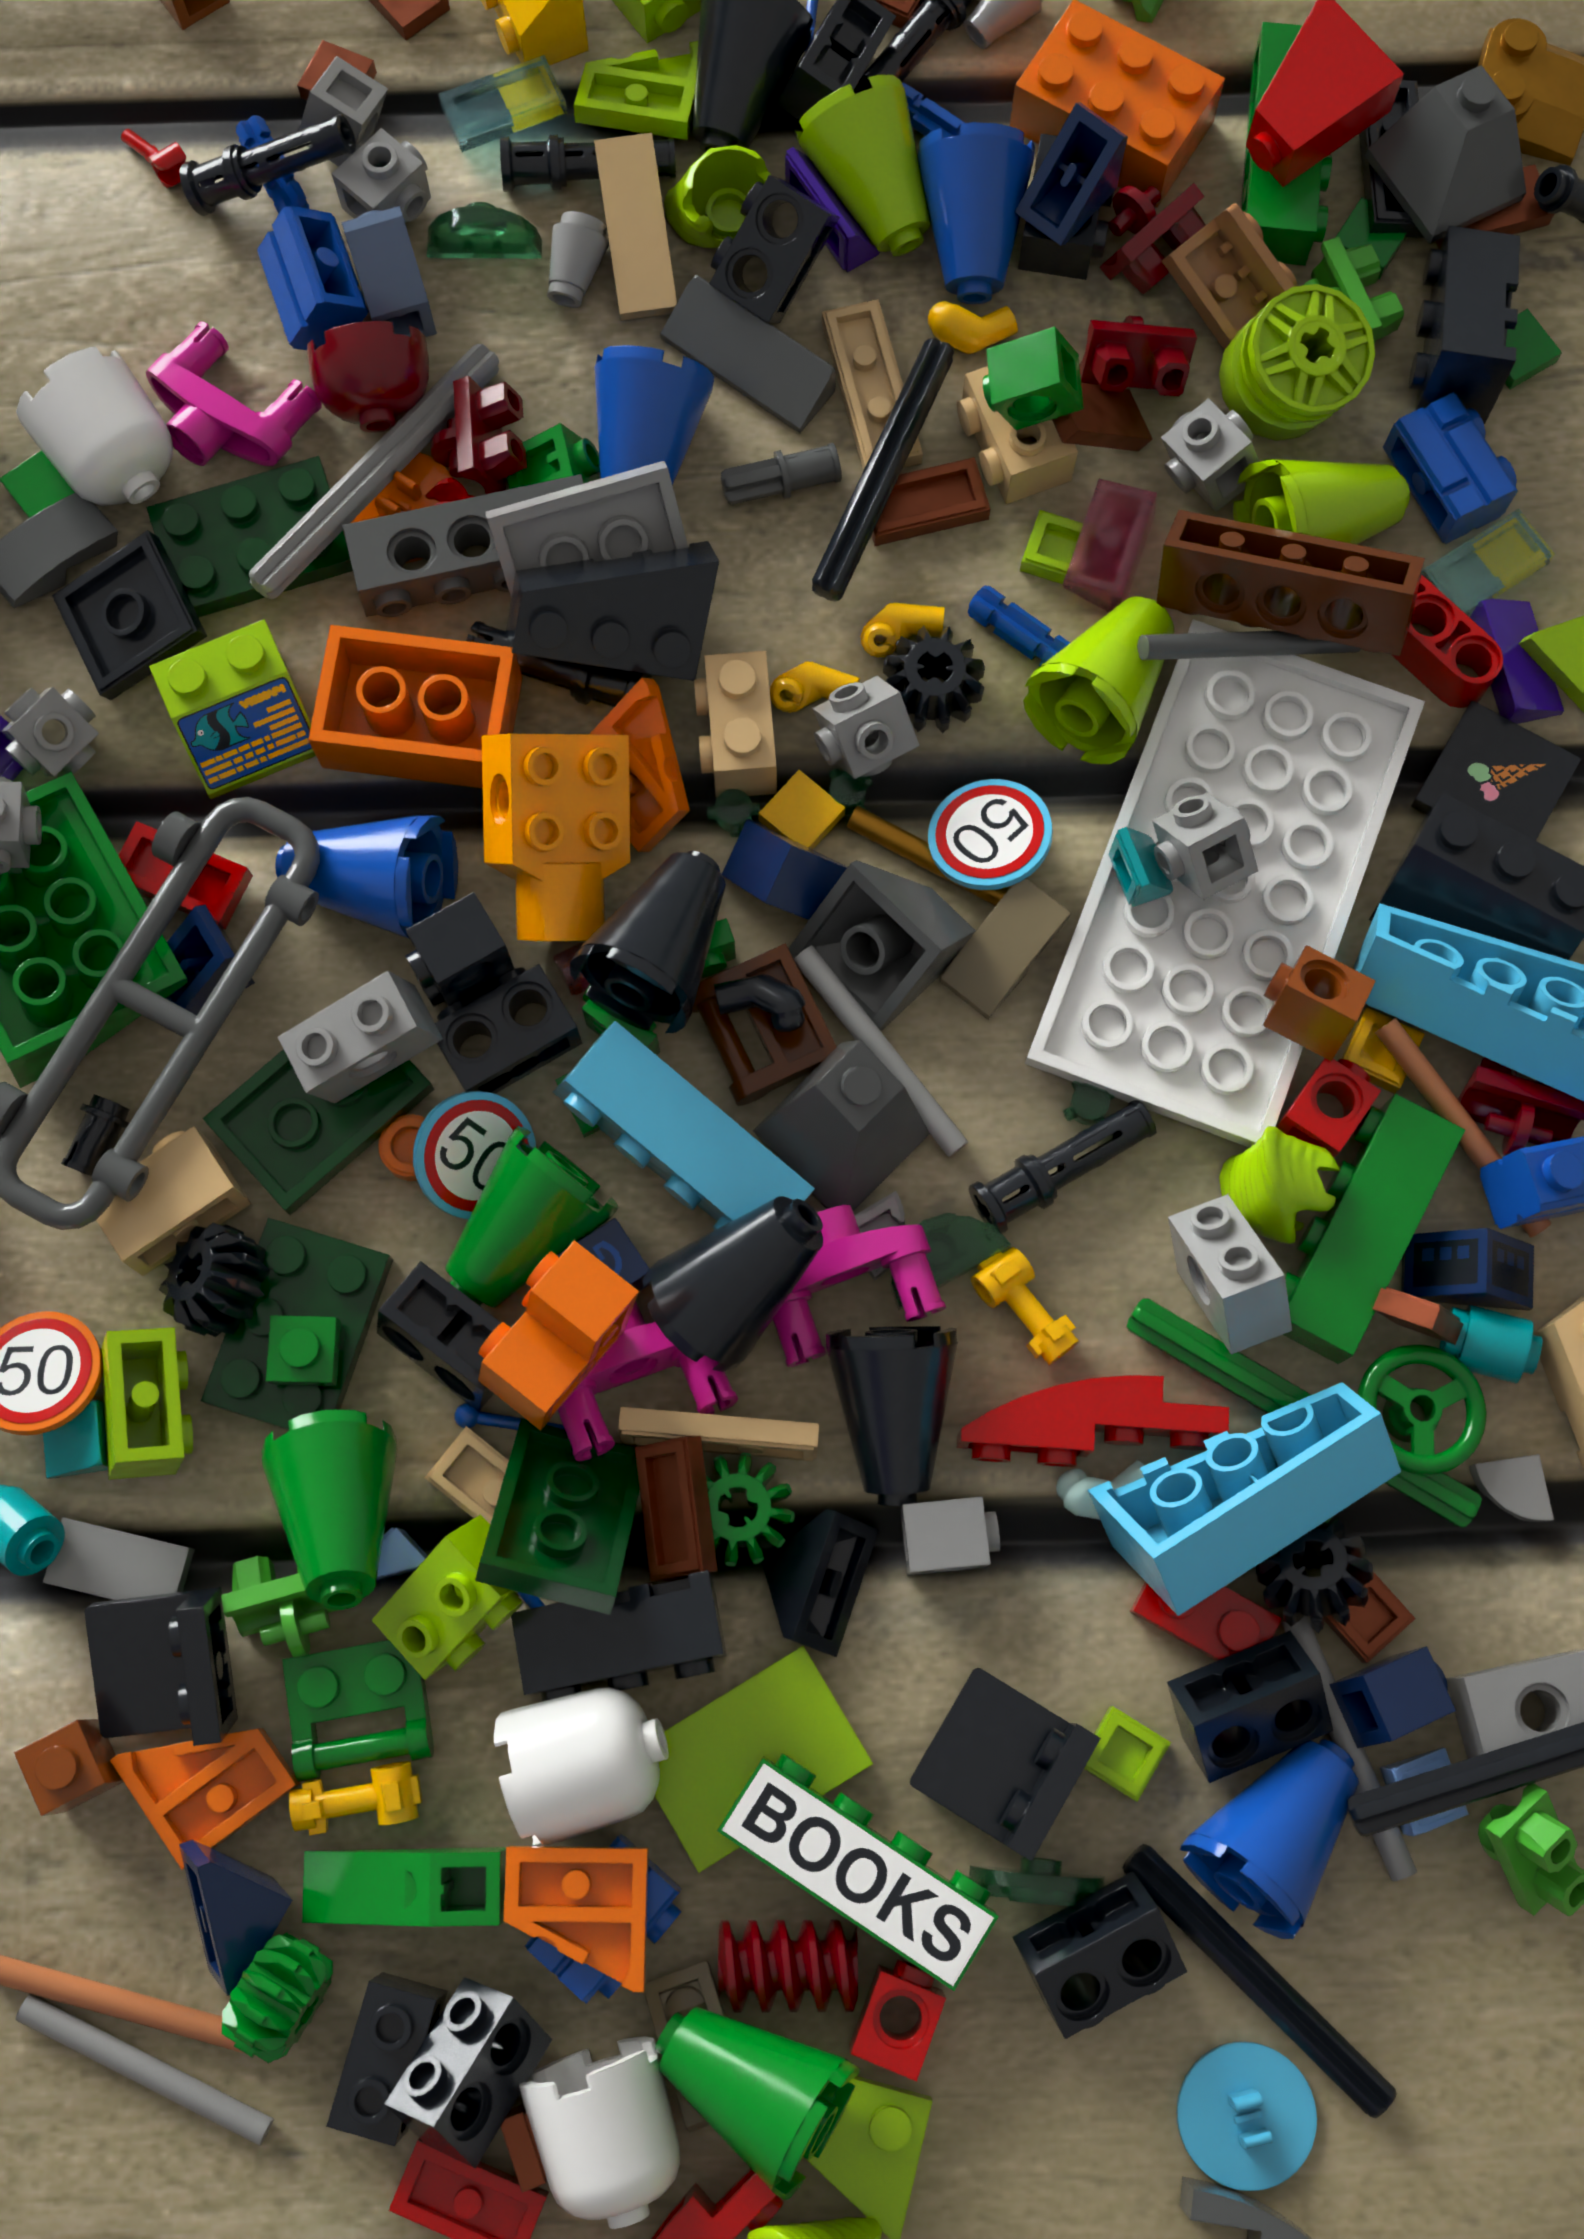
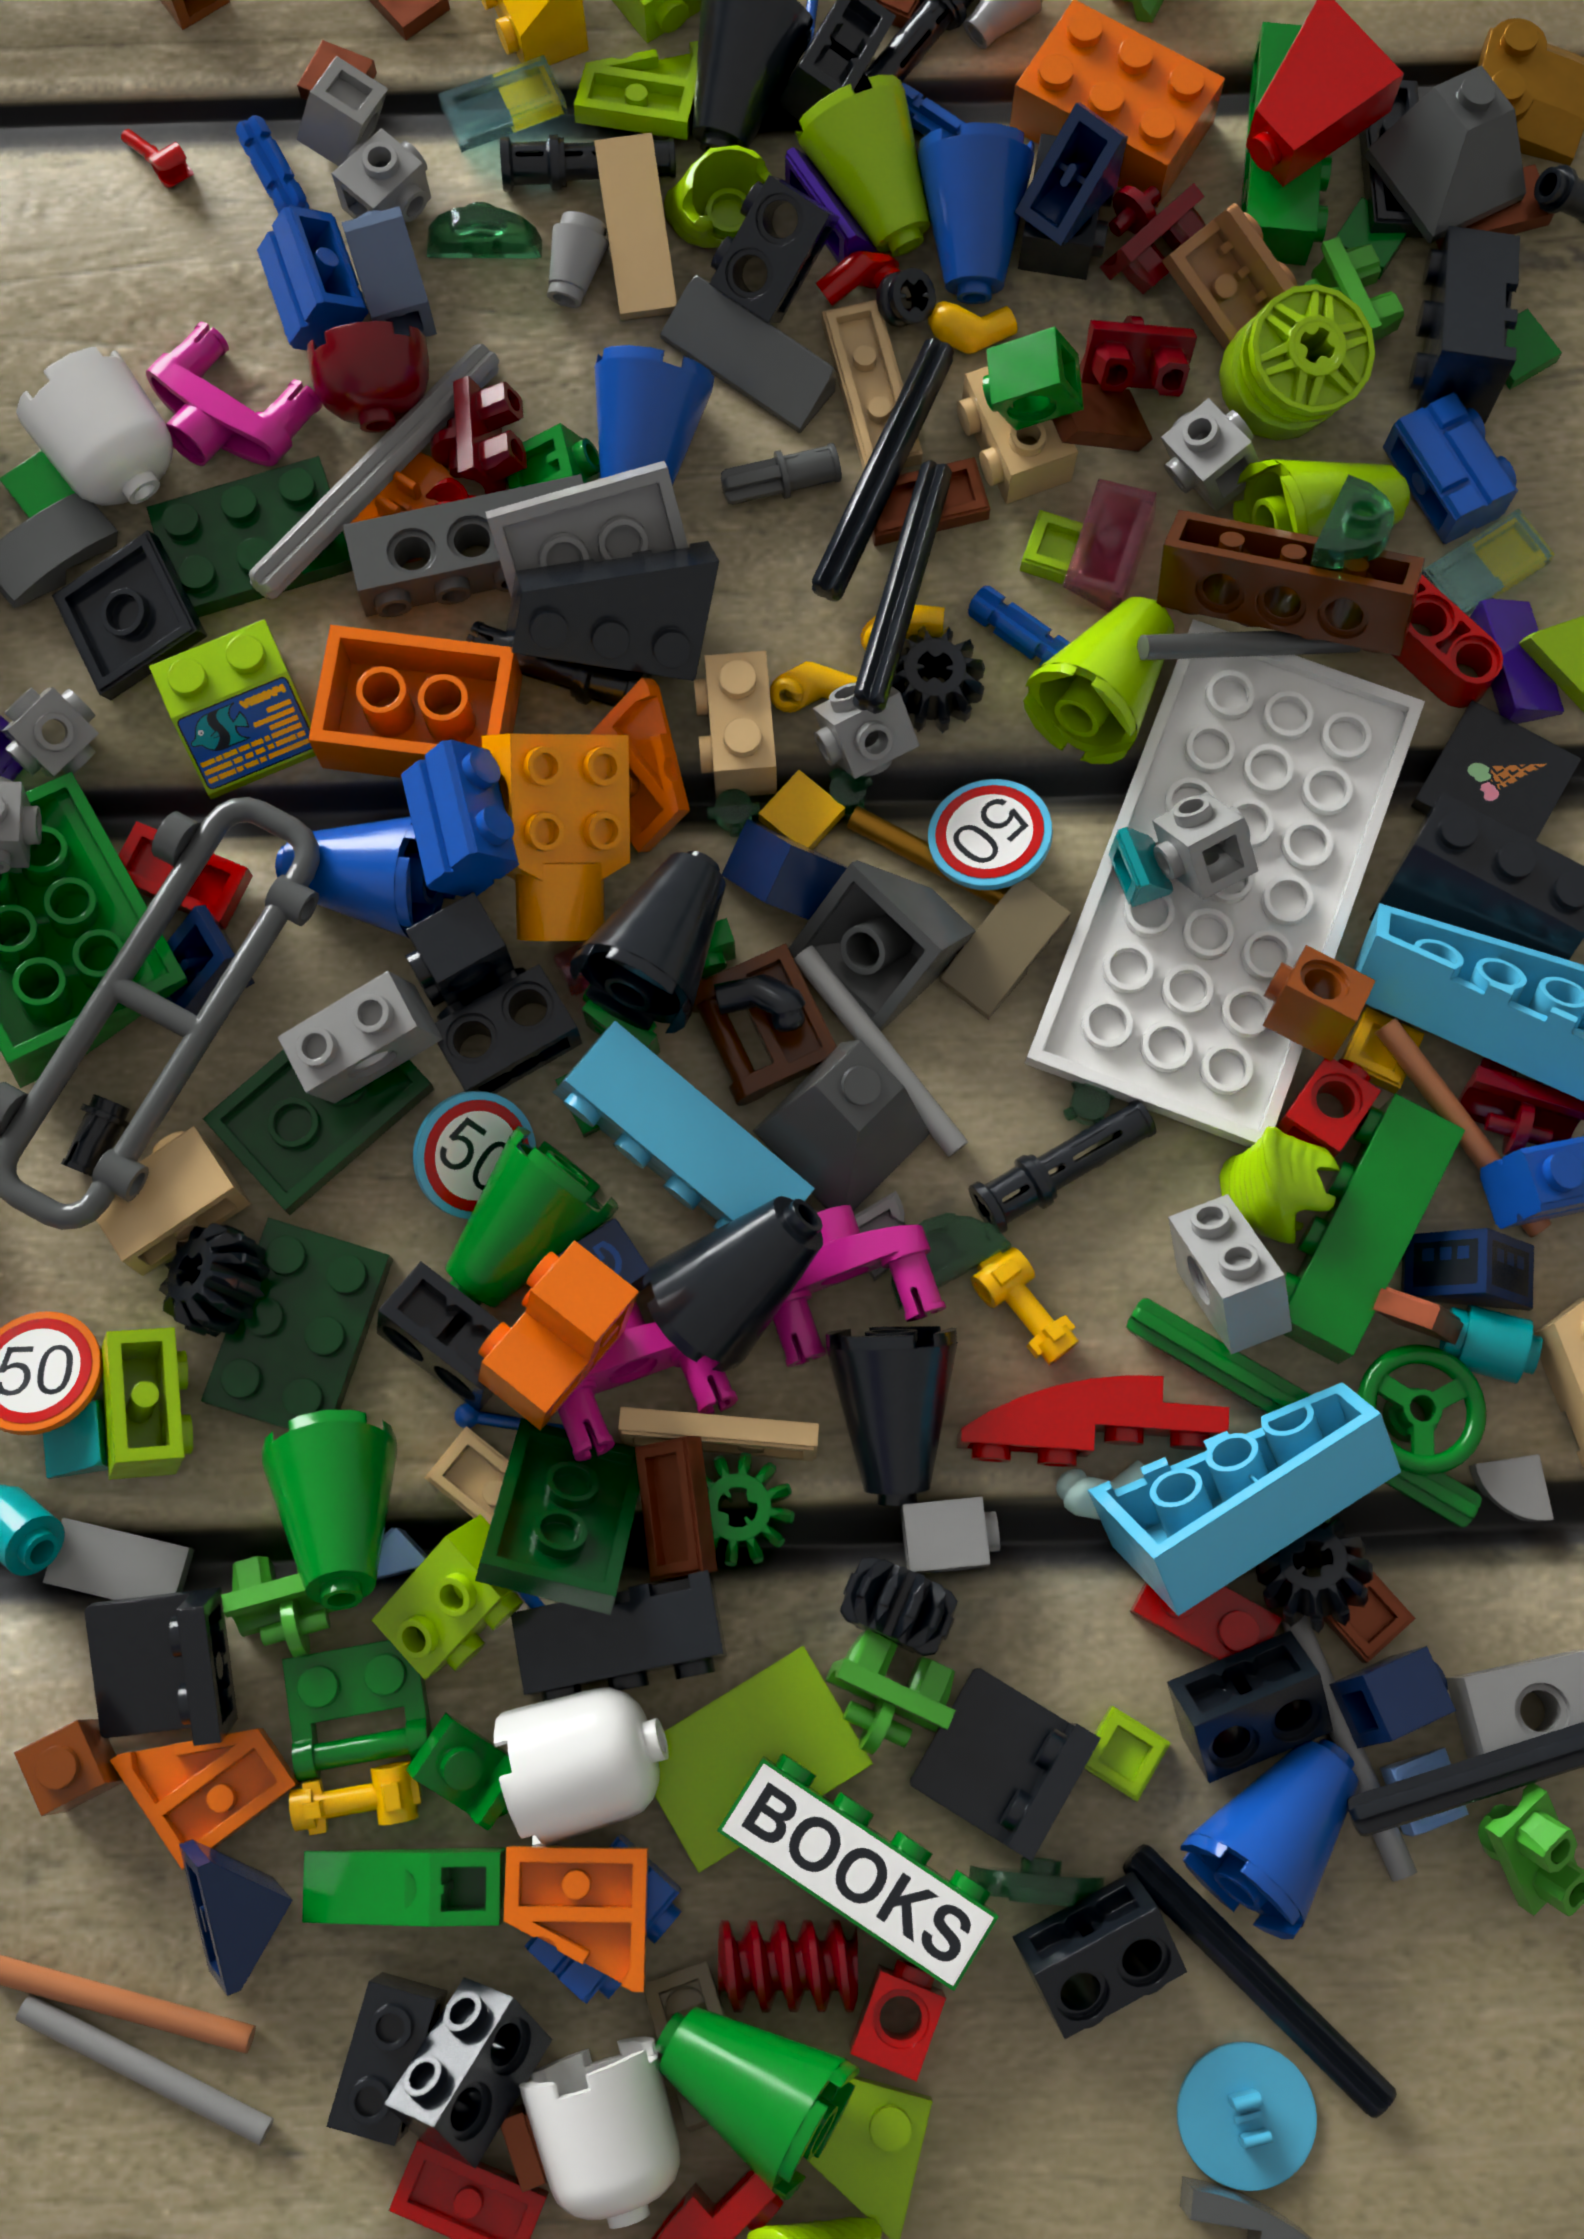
(240, 165): black pin -> none
(277, 1997): green gear -> none
(303, 1350): green plate -> none
(397, 1146): orange tile -> none
(459, 818): none -> blue brick
(463, 1770): none -> green bracket
(819, 1578): black slope -> none
(856, 270): none -> red arm
(899, 1605): none -> black gear
(902, 588): none -> black axle
(919, 1702): none -> bright green hips
(921, 299): none -> black bush
(1356, 526): none -> clear green plate

